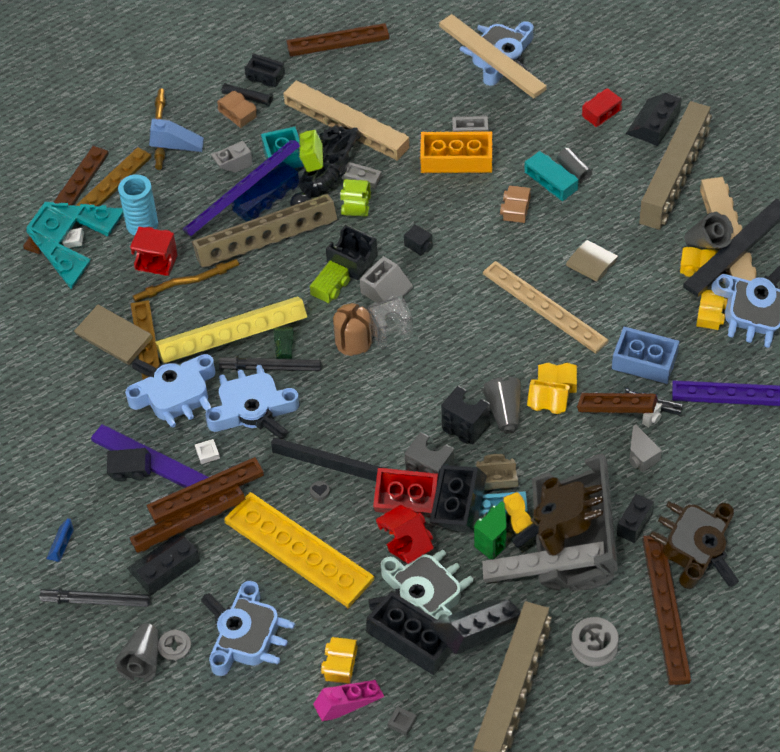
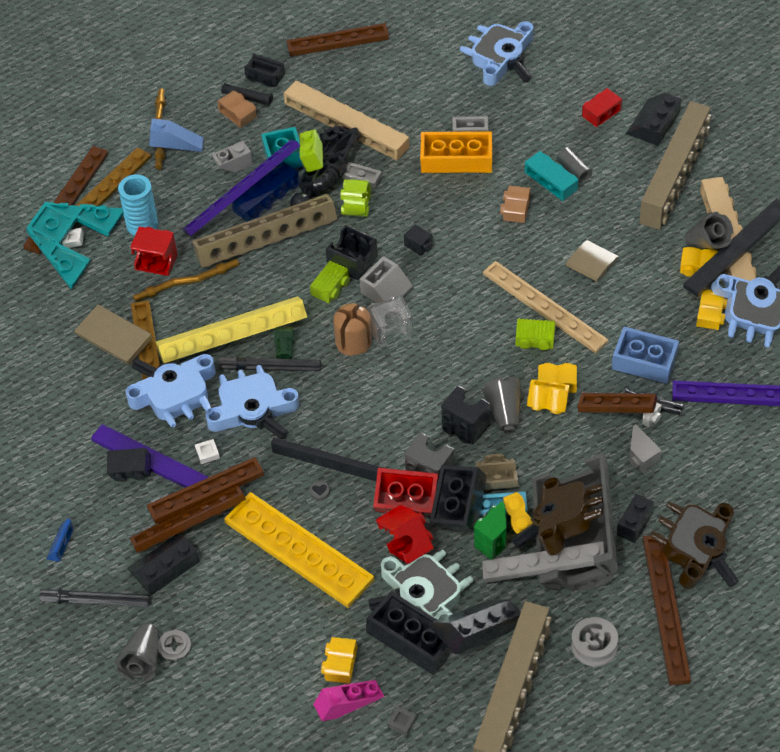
(244, 630): piece -> none
(493, 56): tan tile -> none
(535, 334): none -> lime brick

